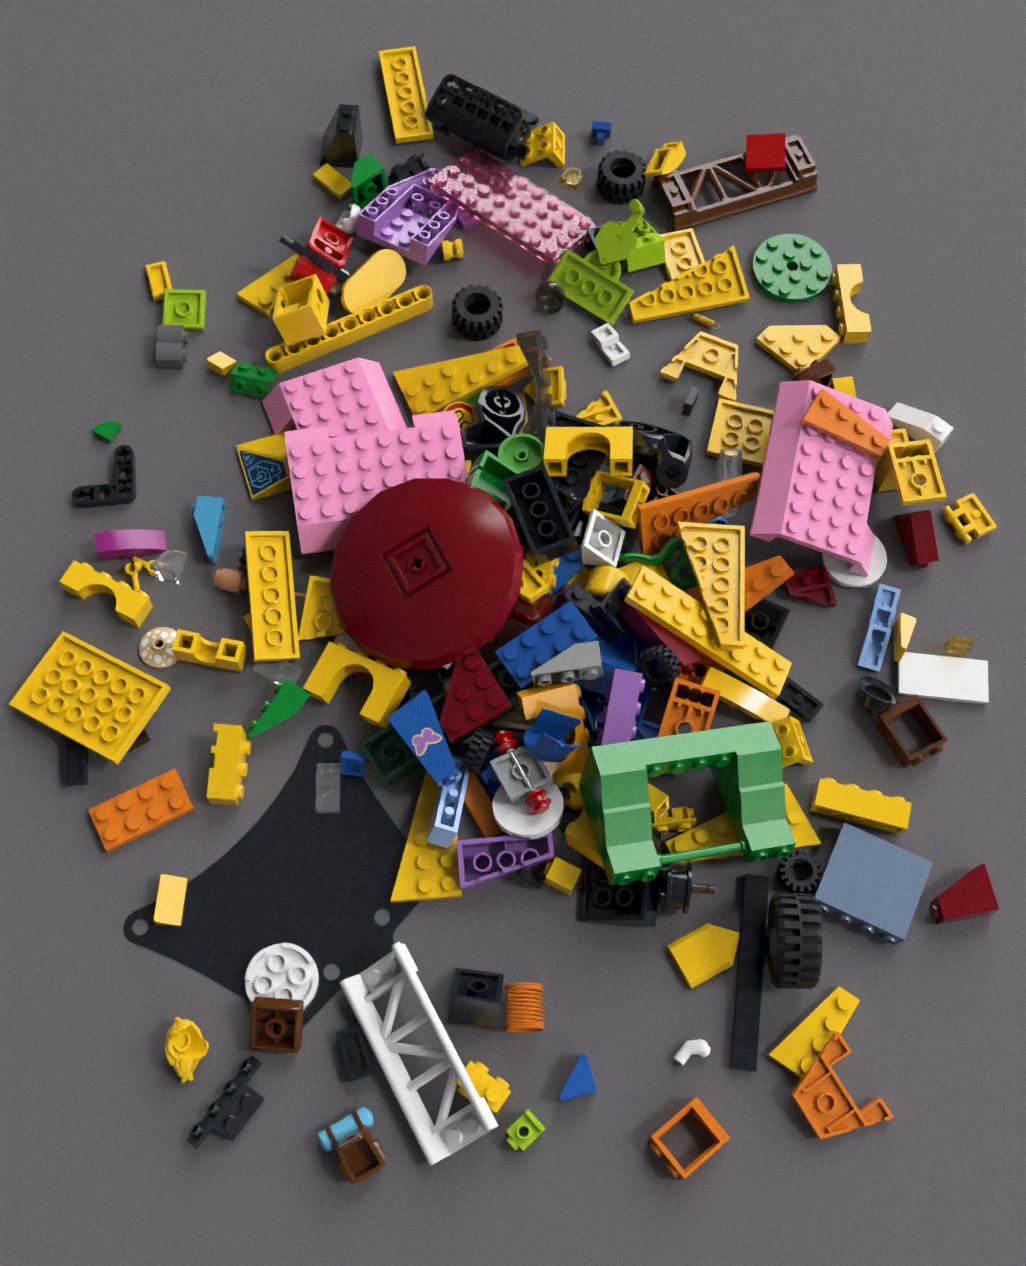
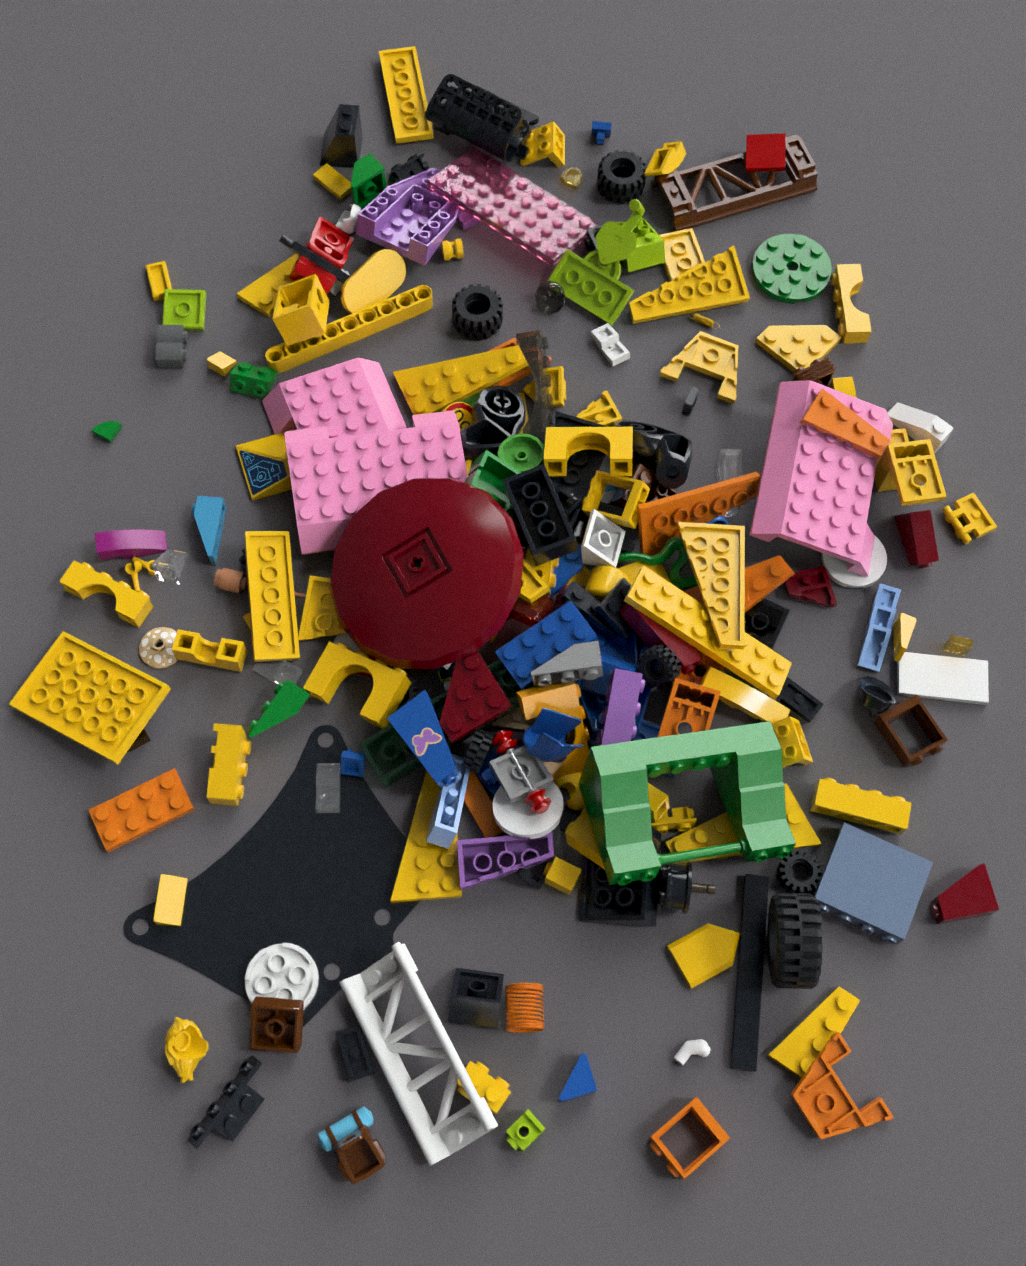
(74, 764): black tile -> none
(116, 489): black beam -> none
(742, 428): yellow plate -> none

